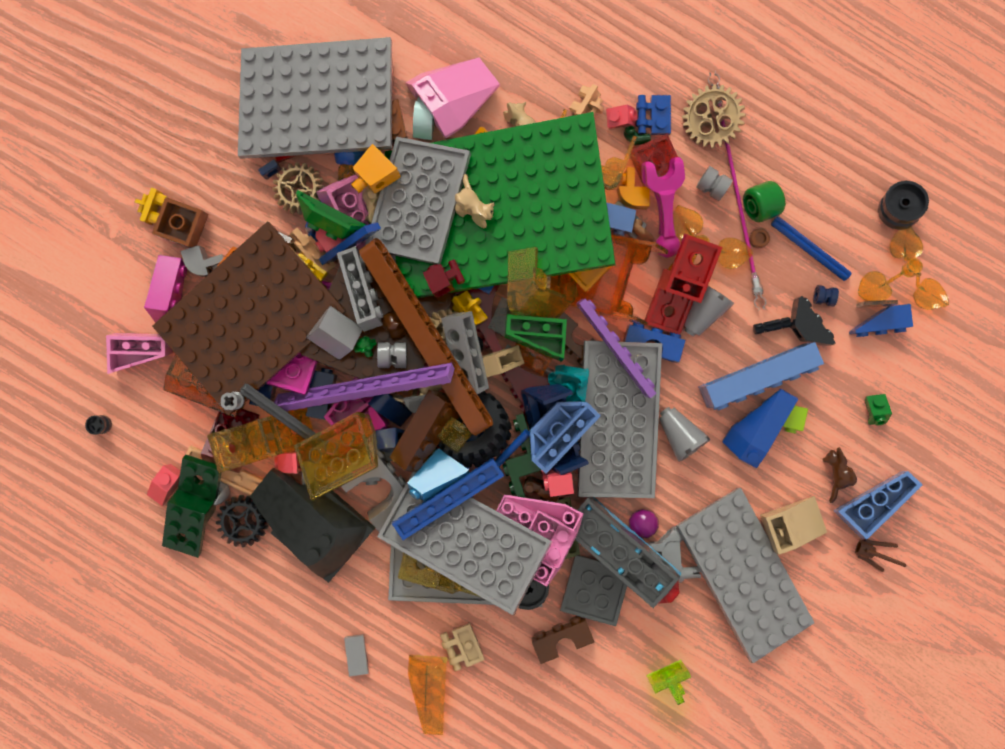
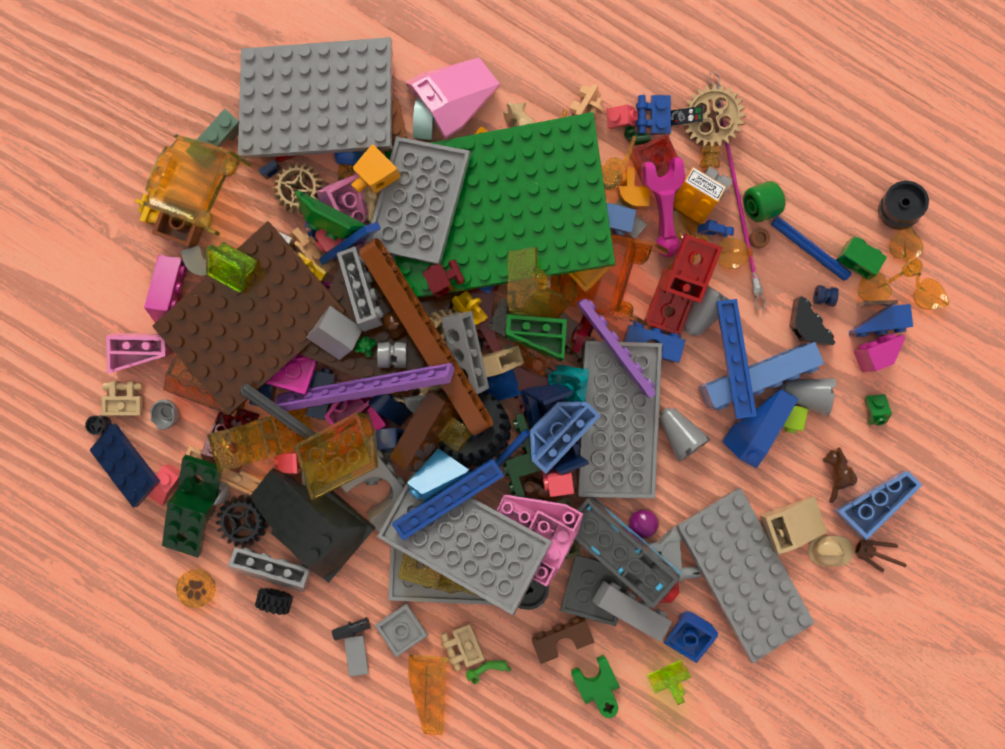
(122, 405): none -> tan plate
(124, 465): none -> dark blue plate
(164, 414): none -> light grey hair
(189, 180): none -> clear yellow windscreen
(195, 588): none -> clear yellow tile
(223, 128): none -> sand green arch
(226, 400): light grey bush -> none
(229, 265): none -> clear neon green bracket
(269, 569): none -> light grey brick
(273, 601): none -> black tyre
(350, 629): none -> black axle
(401, 630): none -> light grey plate
(469, 203): tan animal -> none
(473, 675): none -> bright green piece
(503, 385): none -> blue plate
(583, 330): none -> dark red plate
(599, 687): none -> green piece
(631, 610): none -> light grey brick
(642, 232): medium nougat arm -> none
(687, 115): none -> black sticker
(691, 636): none -> blue slope
(698, 195): none -> light orange brick
(710, 156): none -> clear yellow wheel
(712, 228): none -> blue plate
(736, 359): none -> blue plate
(772, 325): black axle -> none
(813, 393): none -> light grey cone
(830, 551): none -> tan piece
(861, 258): none -> green brick
(879, 353): none -> dark pink slope

